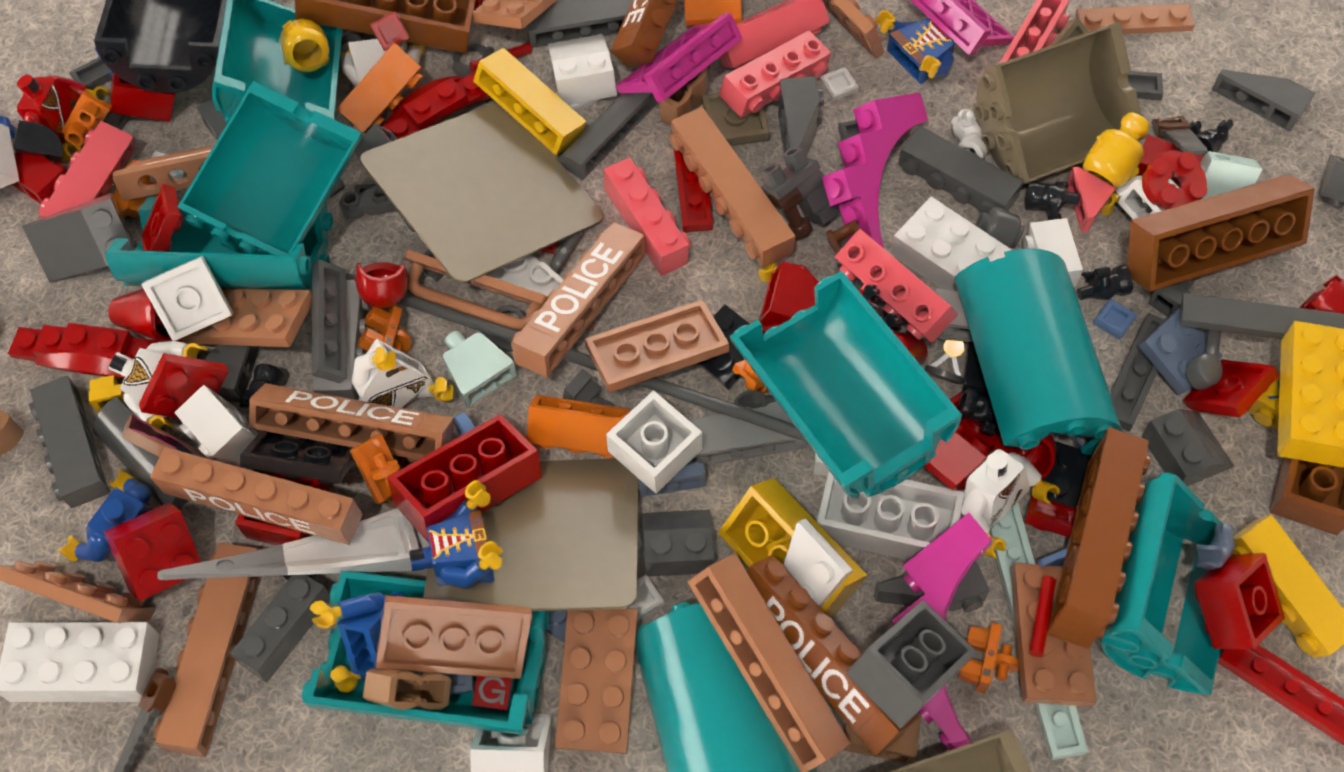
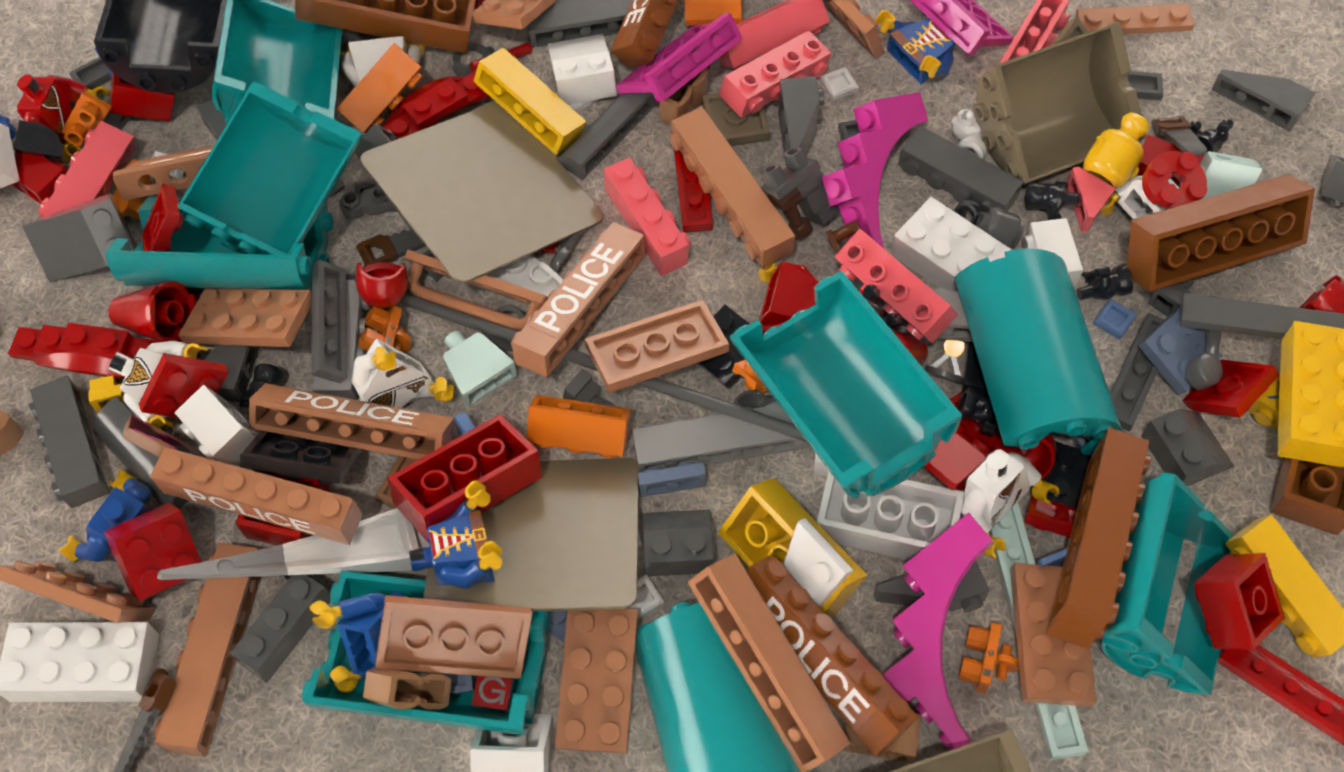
(187, 298): white plate -> none
(304, 45): yellow piece -> none
(375, 466): orange hips -> none
(390, 30): tile -> none
(391, 246): none -> piece
(654, 441): white brick -> none
(911, 663): dark grey brick -> none
(967, 205): none -> black plate
(1042, 616): red piece -> none
(1219, 551): sand blue piece -> none

